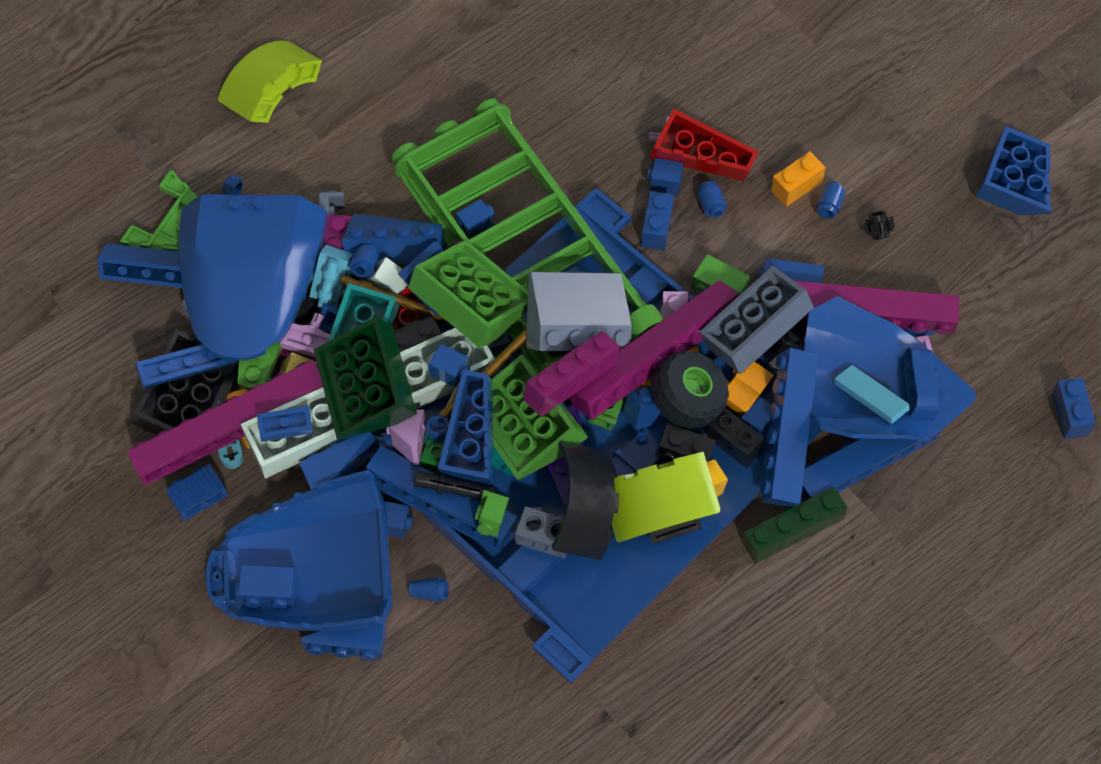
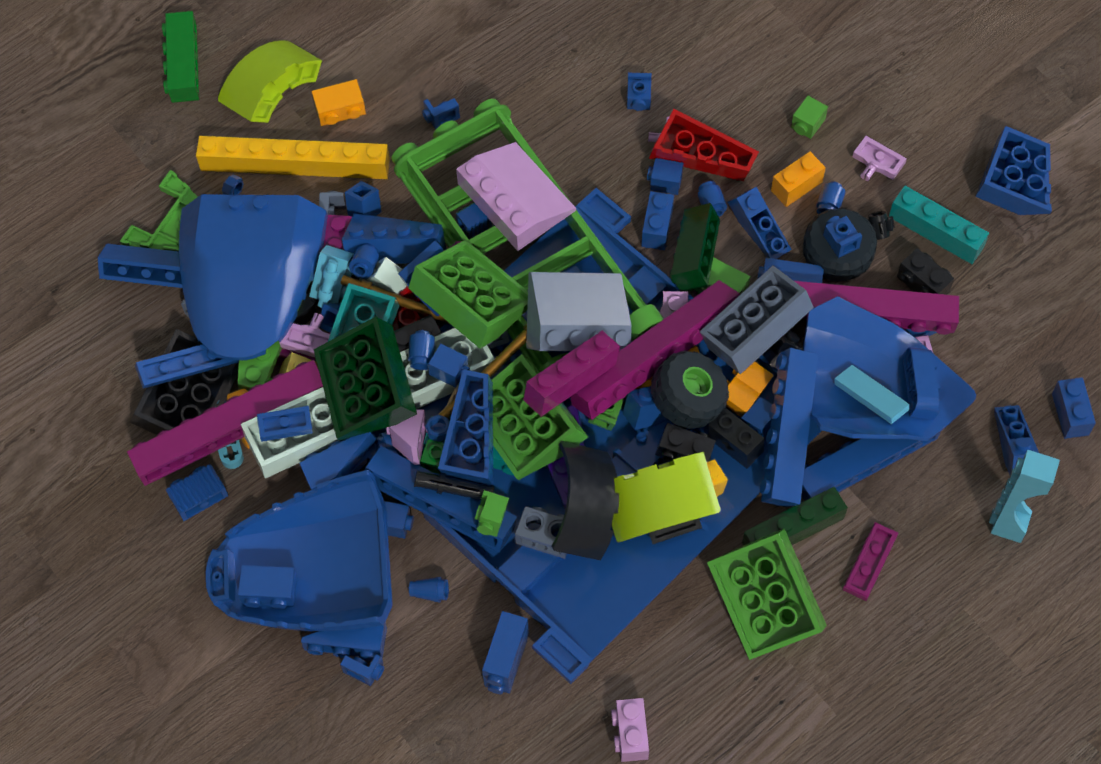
(182, 57): none -> green brick
(293, 157): none -> yellow brick
(338, 102): none -> light orange brick
(358, 669): none -> blue bracket
(363, 200): none -> blue brick
(421, 349): none -> blue brick
(442, 113): none -> blue bracket
(505, 653): none -> blue brick
(514, 193): none -> lavender slope
(632, 730): none -> lavender brick
(639, 91): none -> blue brick
(695, 248): none -> dark green brick
(759, 223): none -> blue slope
(767, 594): none -> bright green slope
(809, 117): none -> bright green brick
(819, 252): none -> black wheel
(845, 241): none -> blue brick
(870, 561): none -> magenta tile
(878, 159): none -> lavender plate
(924, 275): none -> black brick
(938, 224): none -> teal brick
(1013, 434): none -> blue slope
(1029, 478): none -> medium azure arch

